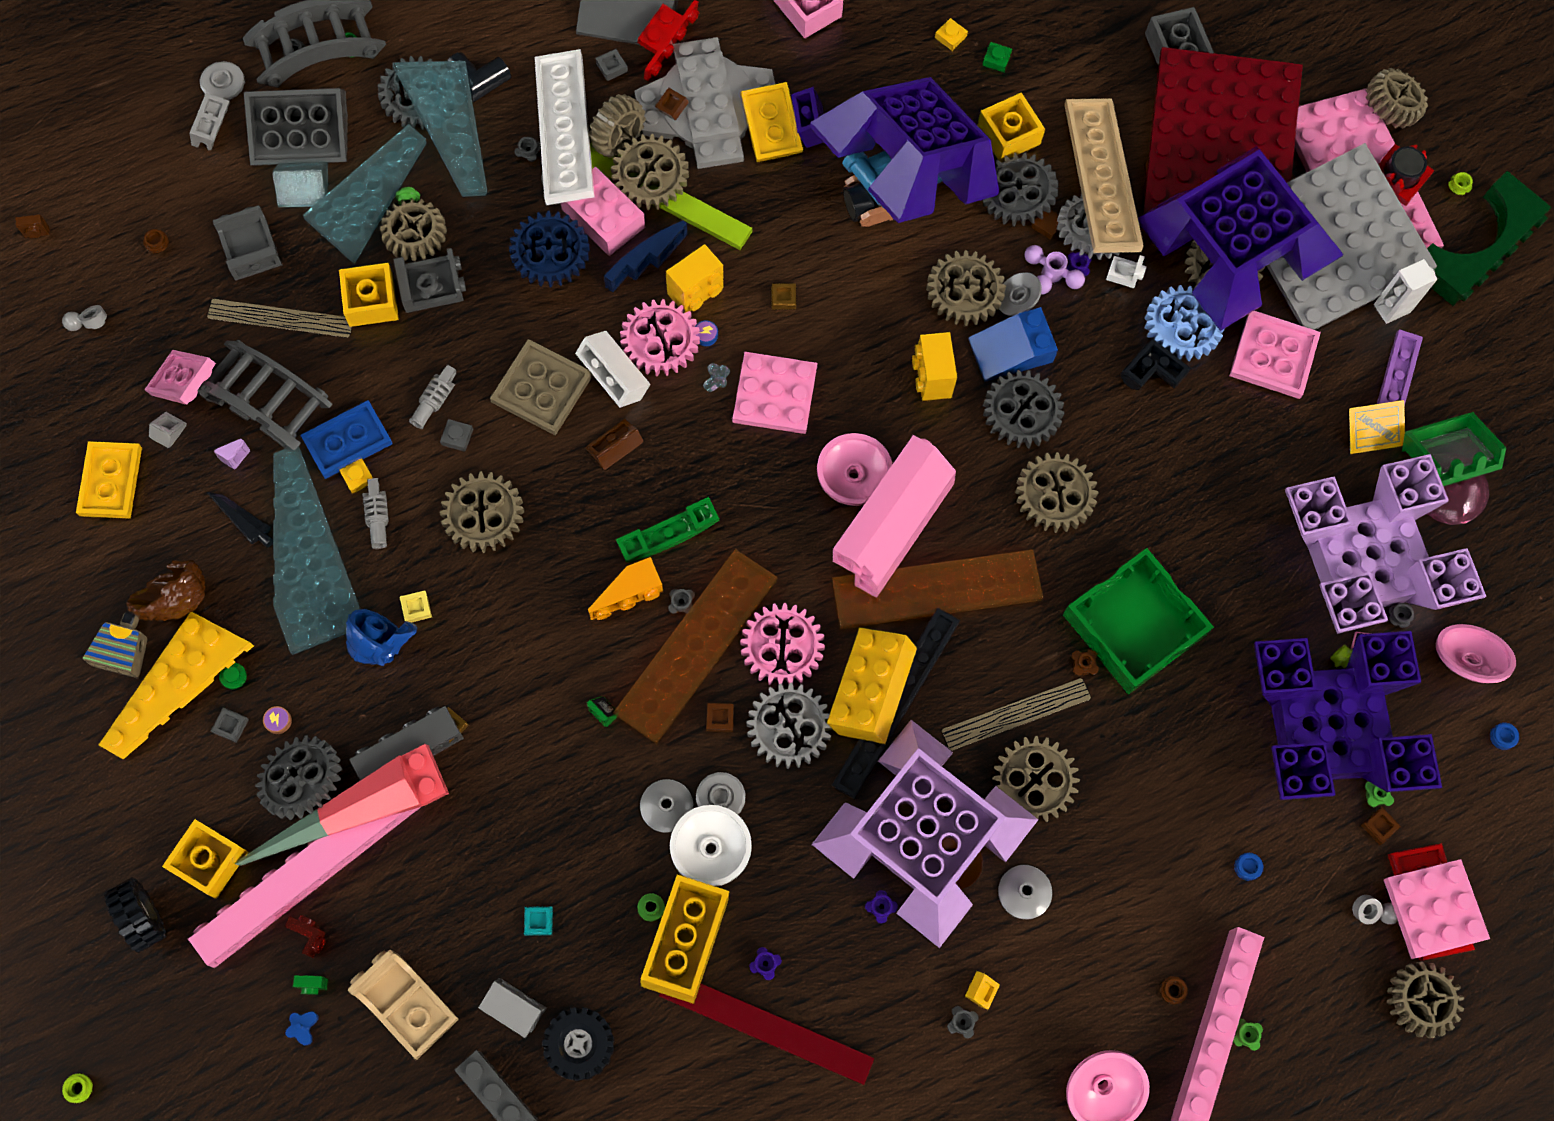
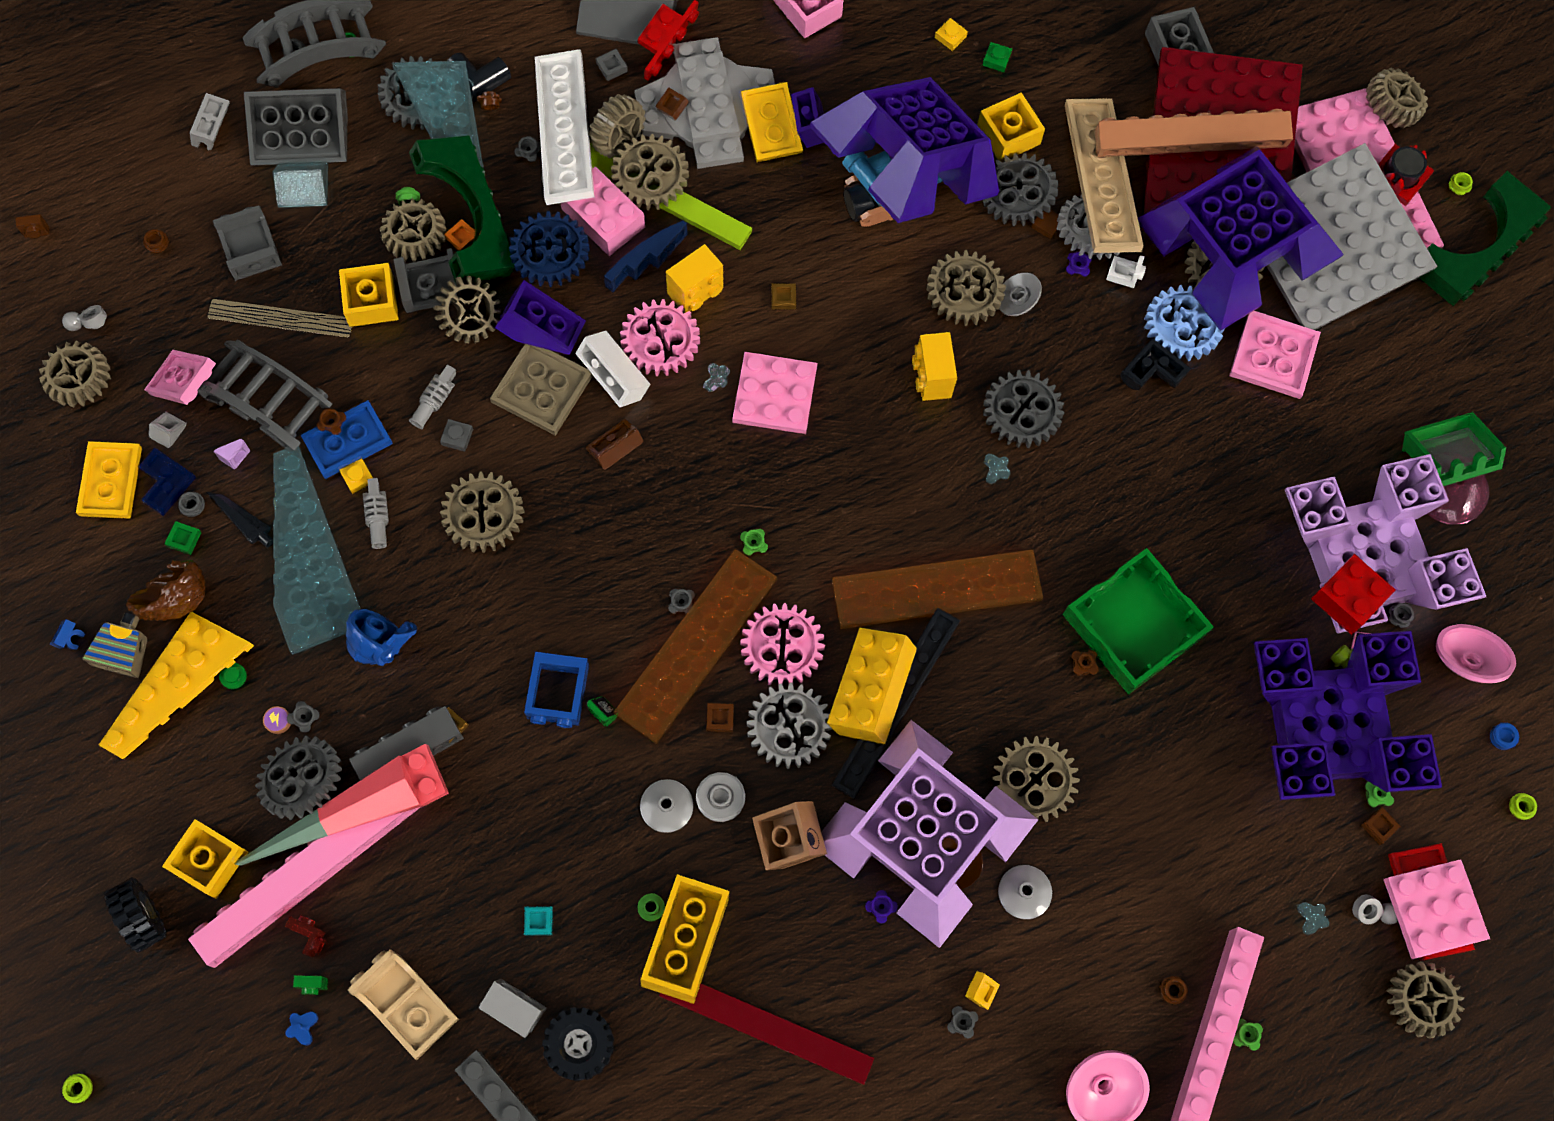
(59, 378): none -> dark tan gear
(63, 635): none -> blue tile
(171, 481): none -> clear blue tile
(183, 538): none -> green plate
(188, 498): none -> dark grey plate
(222, 80): light grey wheel -> none
(229, 725): dark grey tile -> none
(303, 709): none -> dark grey plate
(331, 414): none -> reddish brown plate
(359, 202): clear light blue wing -> none
(415, 606): light yellow plate -> none
(458, 165): none -> dark green arch
(460, 235): none -> orange plate
(460, 318): none -> dark tan gear
(489, 100): none -> reddish brown plate
(539, 320): none -> dark purple slope
(561, 664): none -> blue window
(632, 585): light orange slope -> none
(669, 532): green slope -> none
(706, 827): white dish -> none
(708, 333): tile -> none
(748, 537): none -> bright green plate
(773, 962): dark purple plate -> none
(789, 835): none -> medium nougat brick
(850, 455): bright pink dish -> none
(895, 515): bright pink panel -> none
(997, 467): none -> clear light blue piece
(1014, 345): blue slope -> none
(1016, 714): dark tan sticker -> none
(1034, 495): dark tan gear -> none
(1074, 278): lavender piece -> none
(1193, 133): none -> nougat brick
(1248, 866): blue tile -> none
(1314, 917): none -> clear light blue piece
(1353, 594): none -> red brick
(1377, 427): yellow sticker -> none
(1400, 367): medium lavender plate -> none
(1405, 291): white brick -> none
(1529, 803): none -> lime plate

